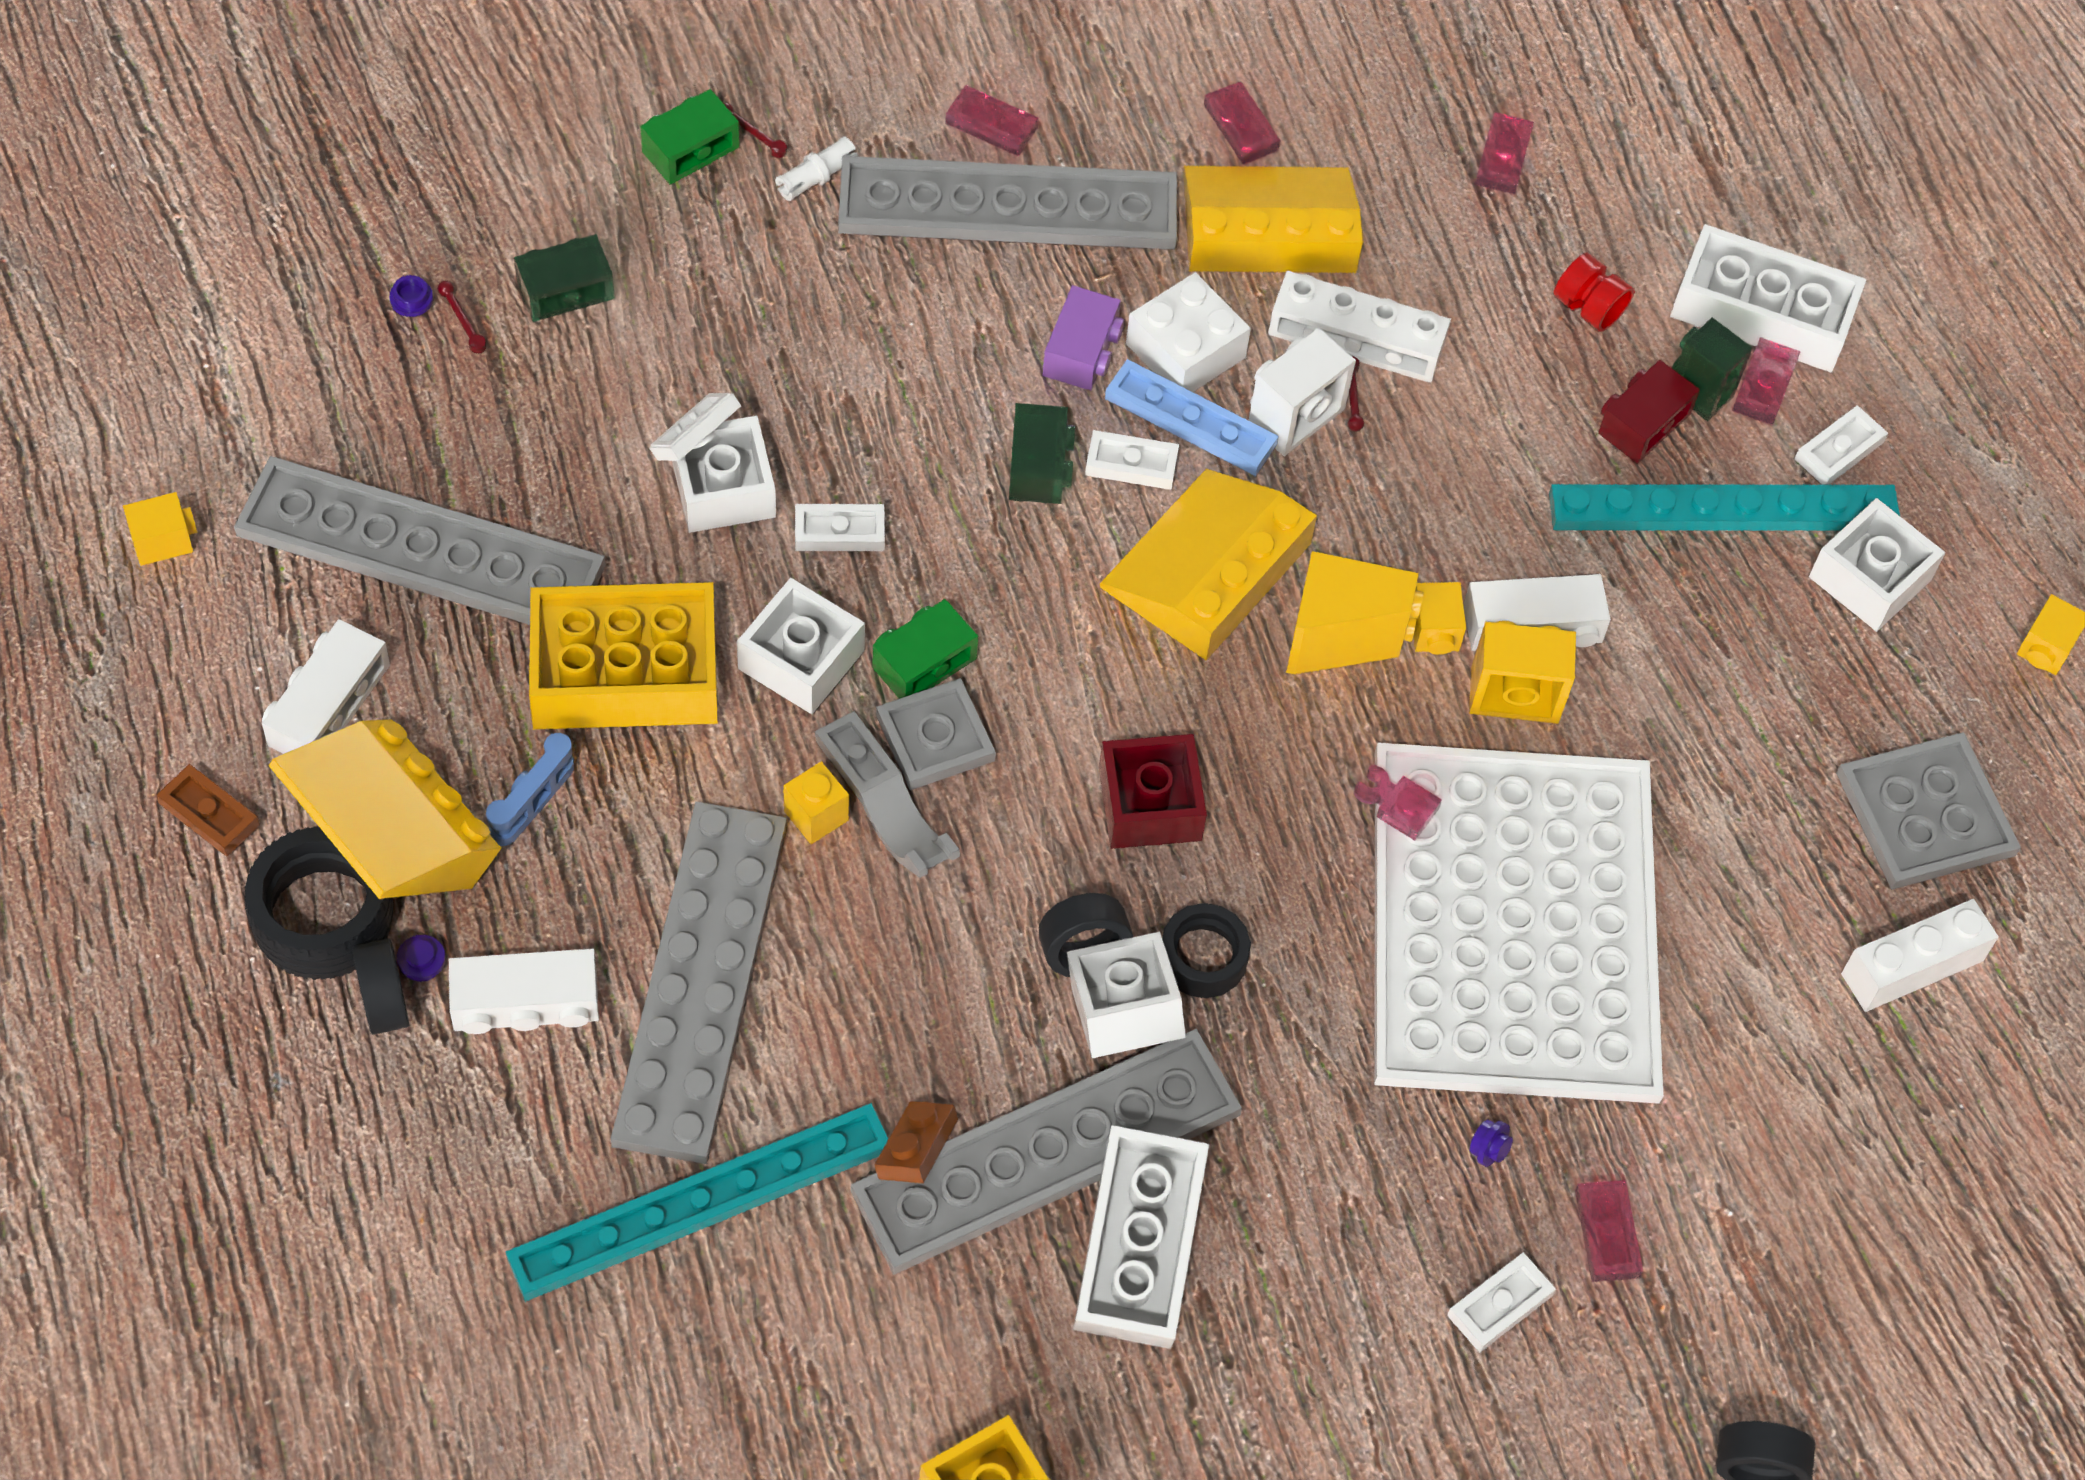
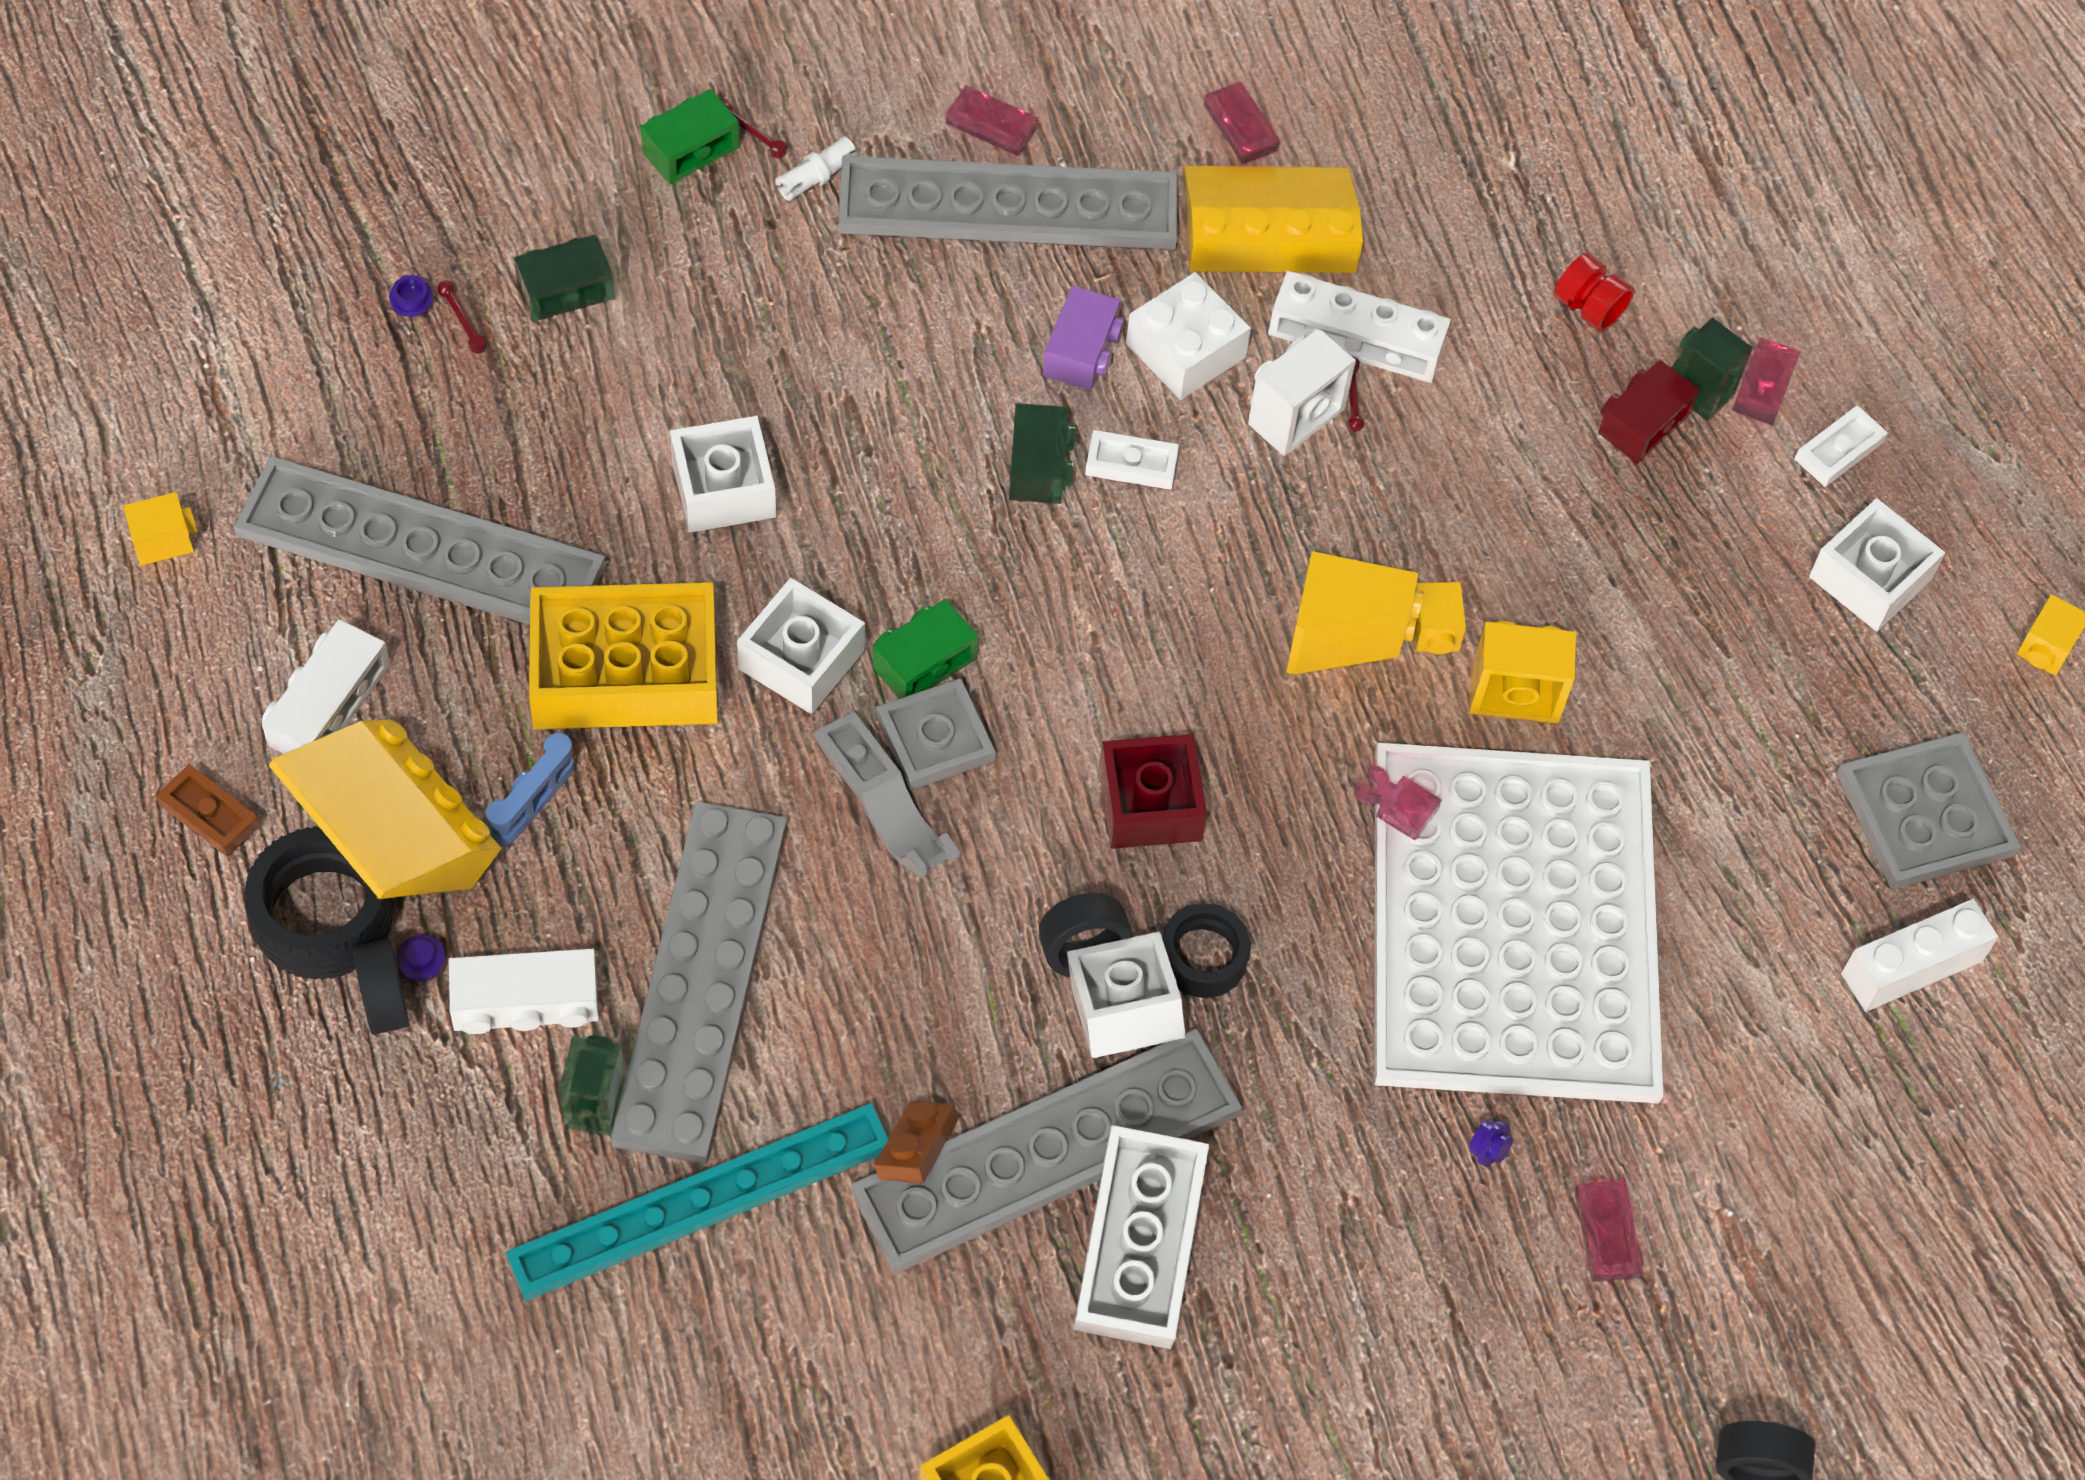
(592, 1085): none -> clear green brick
(695, 427): white plate -> none
(816, 802): yellow brick -> none
(839, 527): white plate -> none
(1191, 417): light blue plate -> none
(1211, 559): yellow slope -> none
(1501, 1302): white plate -> none
(1504, 153): clear pink plate -> none
(1562, 602): white brick -> none
(1711, 506): teal plate -> none
(1769, 296): white brick -> none

